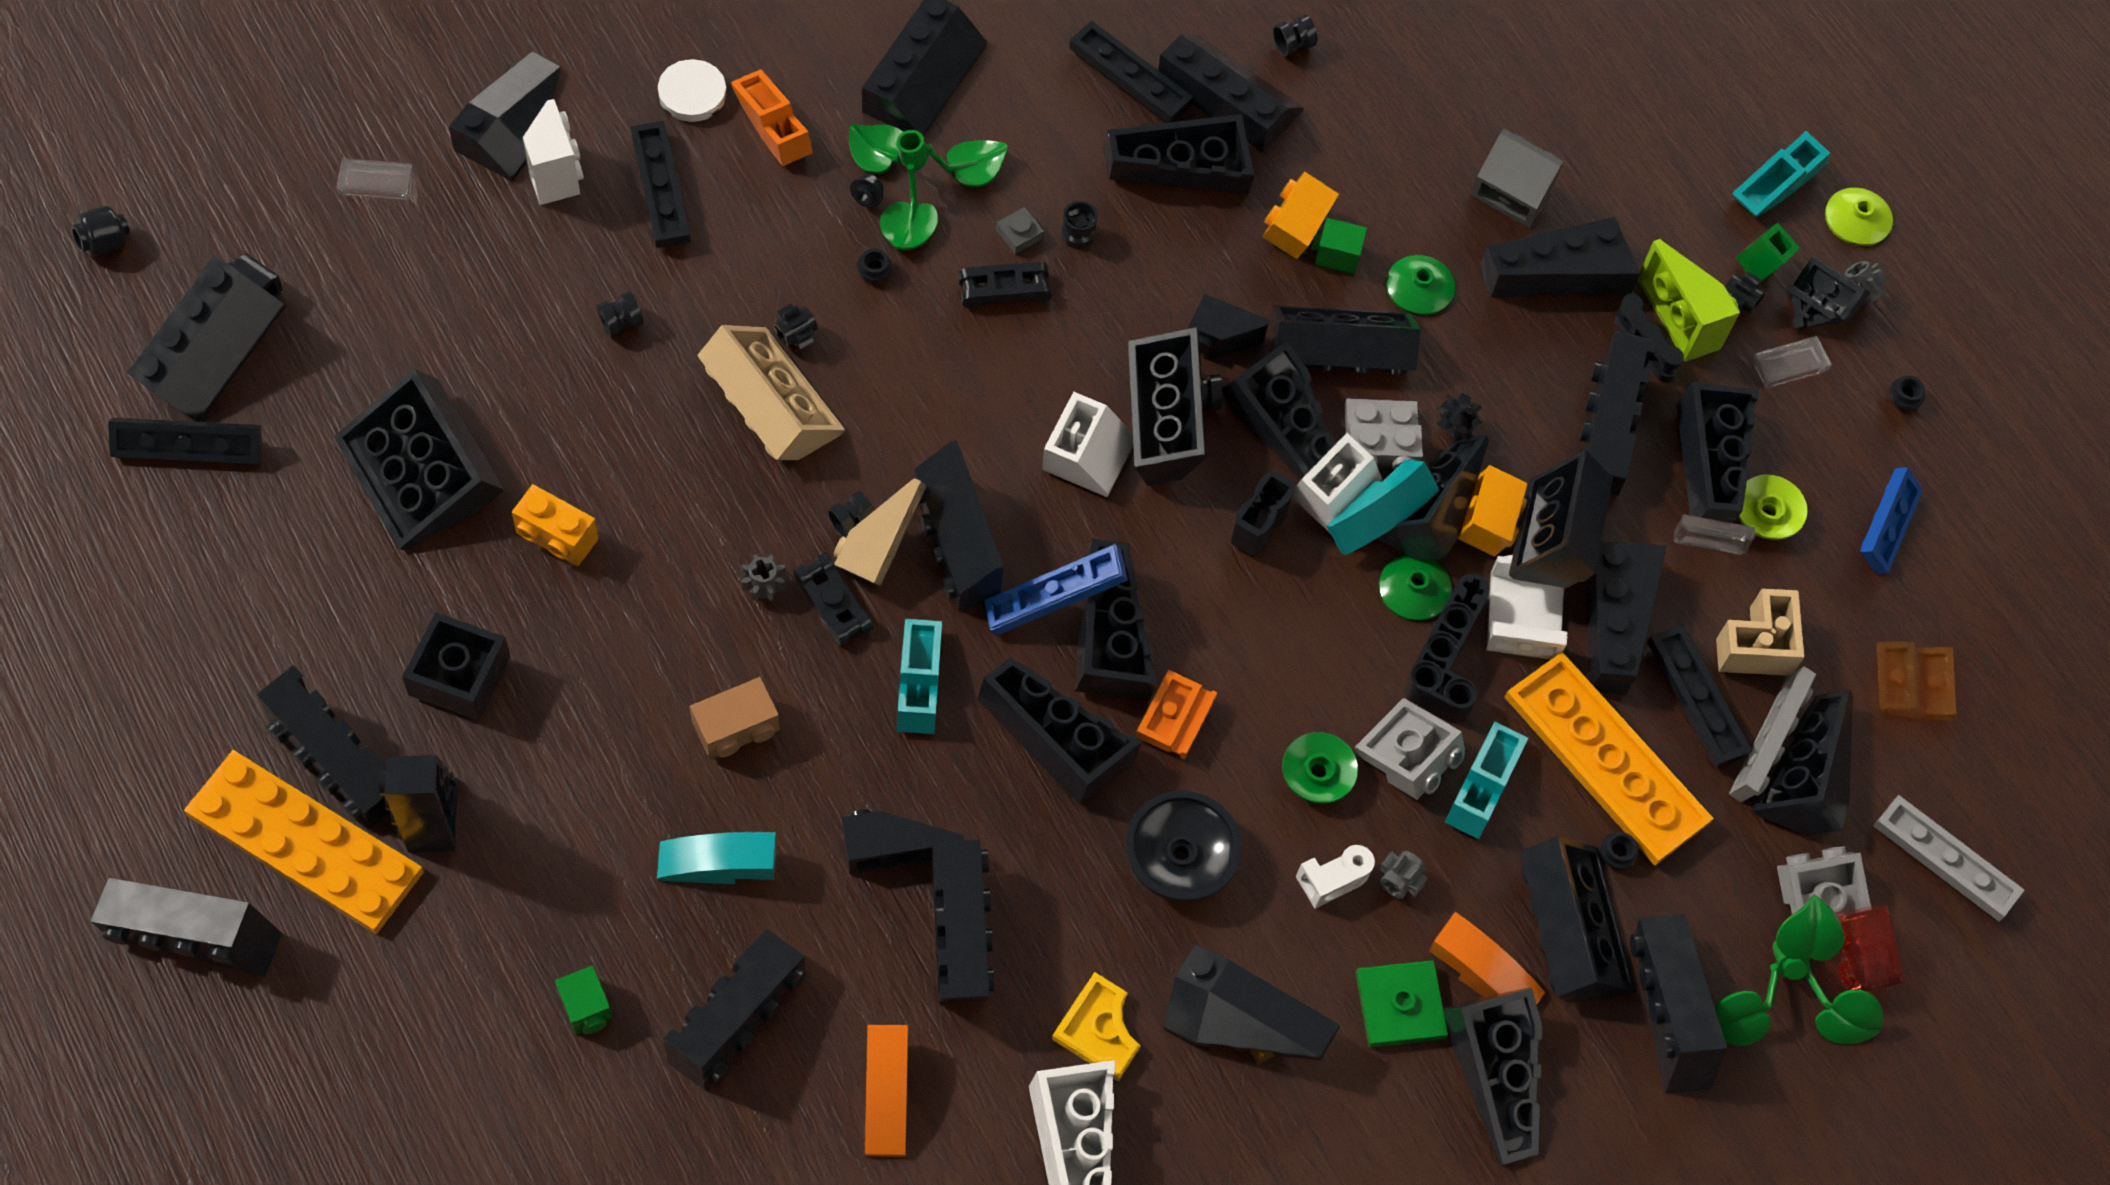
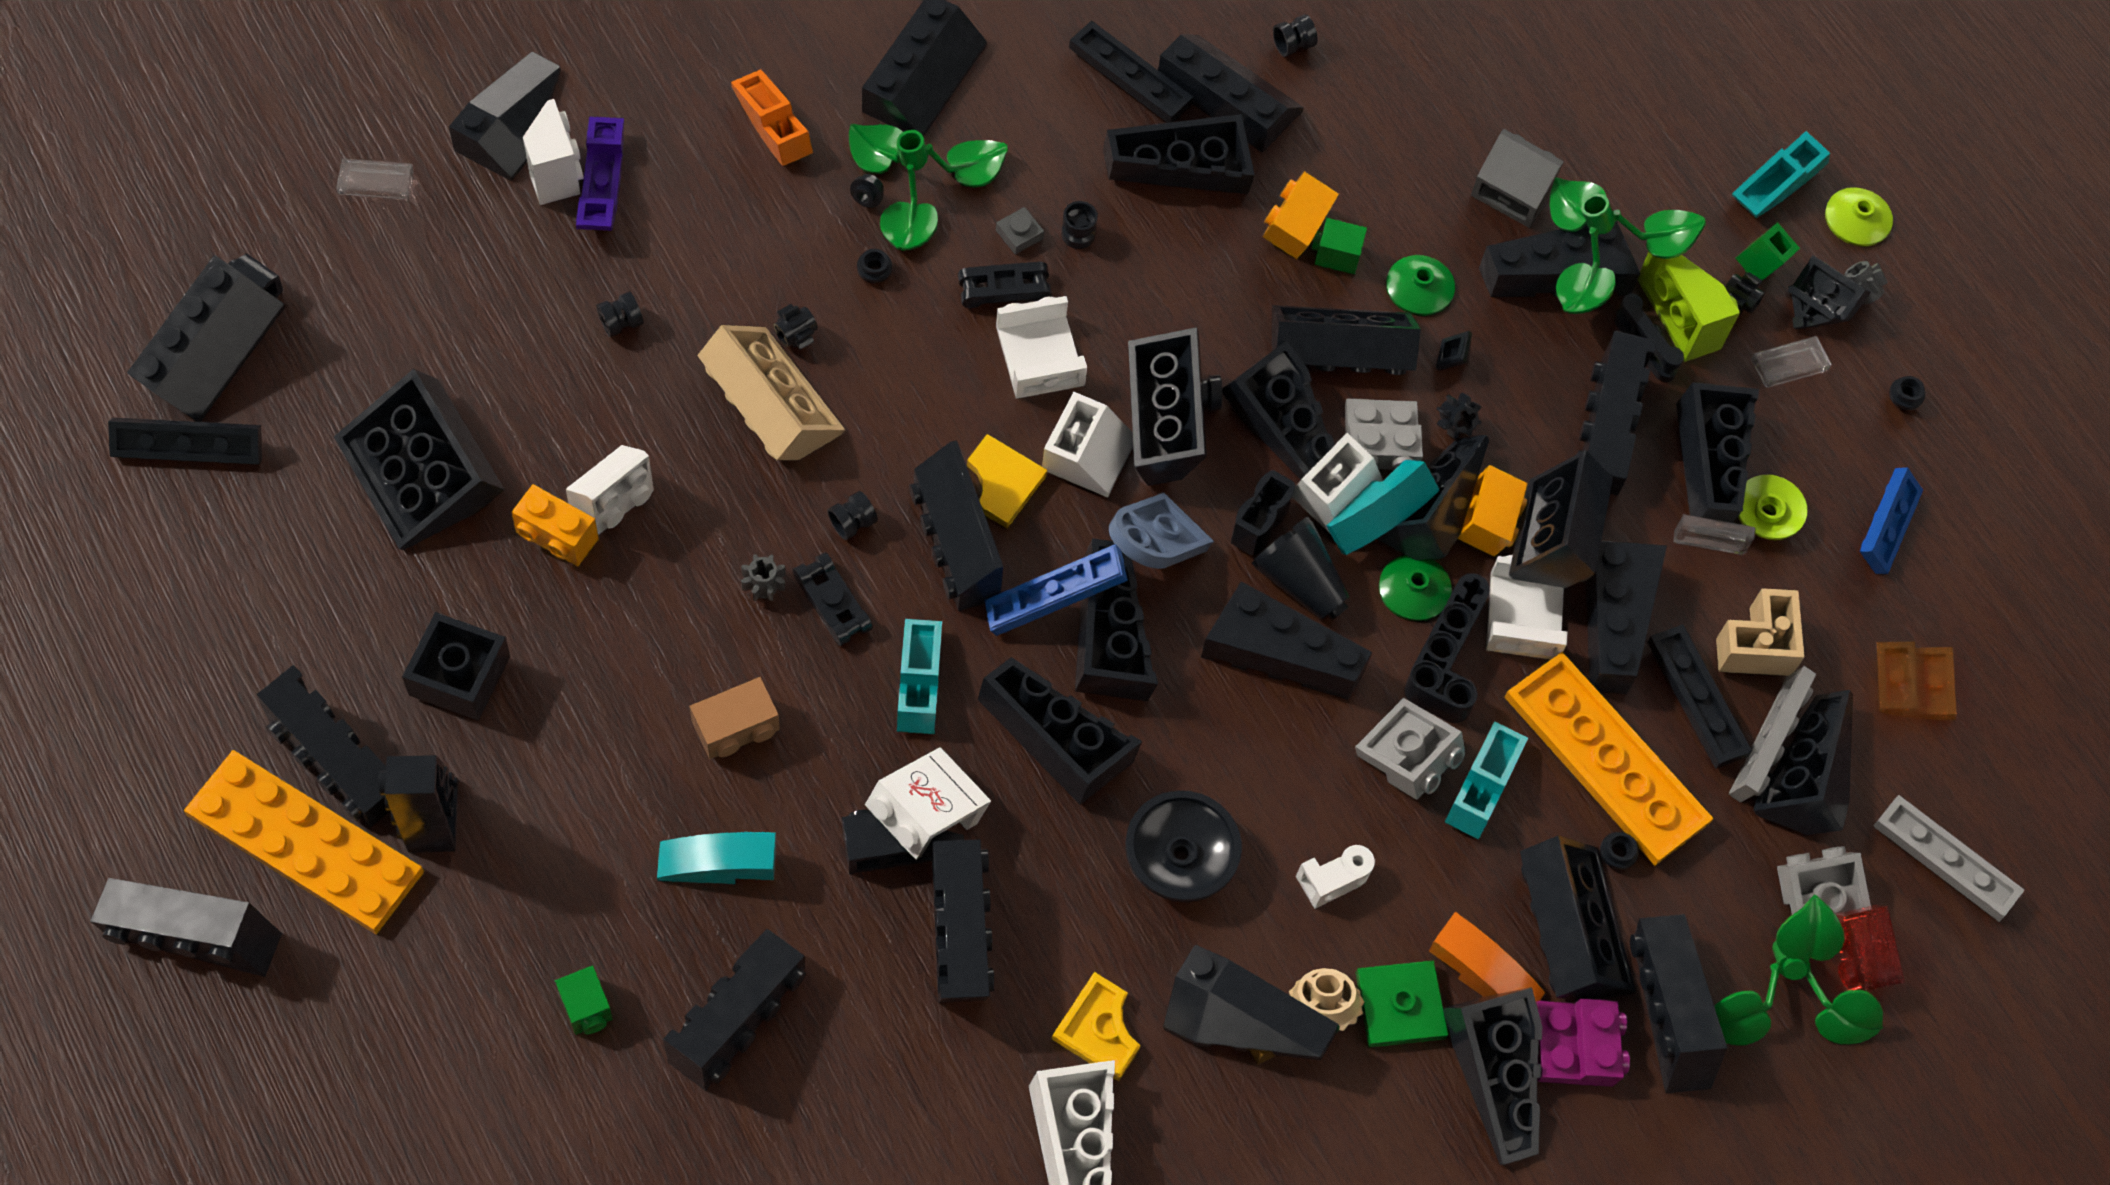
(100, 231): black head -> none
(602, 174): none -> dark purple slope
(613, 487): none -> white slope
(660, 184): black plate -> none
(692, 90): white tile -> none
(877, 537): tan slope -> none
(886, 1090): orange slope -> none
(926, 801): none -> white panel
(1005, 478): none -> yellow tile
(1039, 347): none -> white panel
(1157, 533): none -> sand blue plate
(1176, 714): orange plate -> none
(1227, 327): black slope -> none
(1285, 644): none -> black wedge
(1304, 570): none -> black cone
(1325, 753): green dish -> none
(1331, 995): none -> tan piece
(1402, 874): dark grey gear -> none
(1454, 351): none -> black slope
(1582, 202): none -> green plant
(1582, 1042): none -> magenta plate

